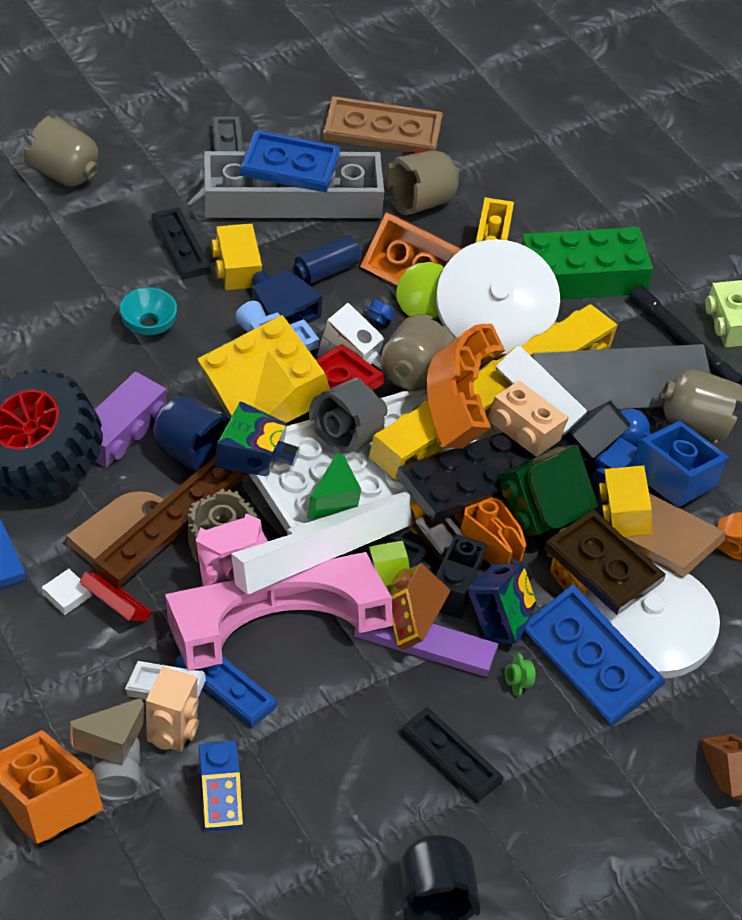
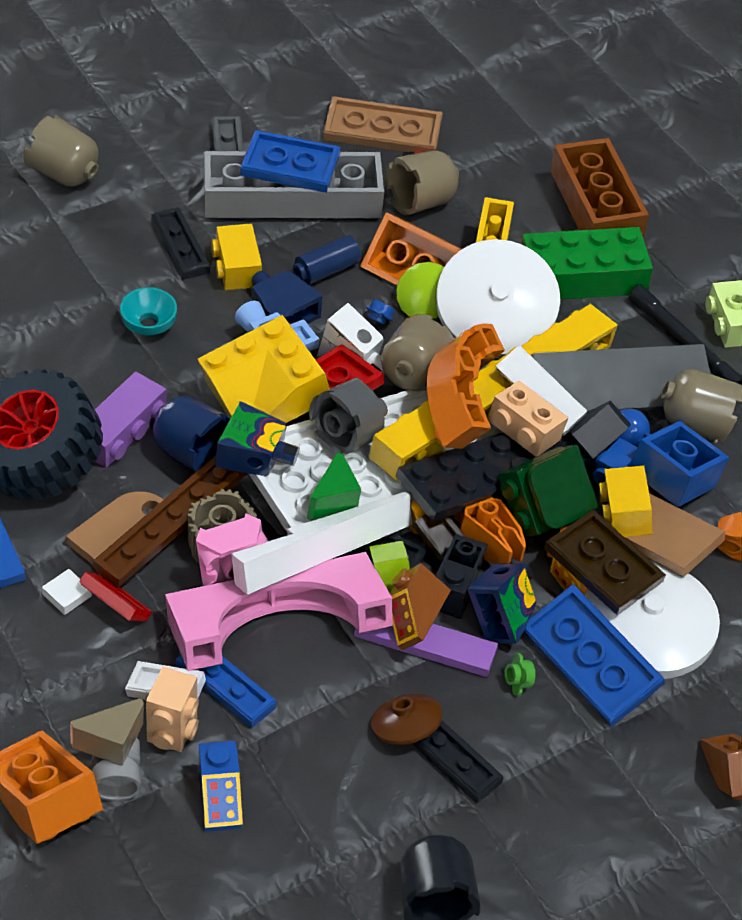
(406, 719): none -> reddish brown dish
(597, 186): none -> dark orange brick

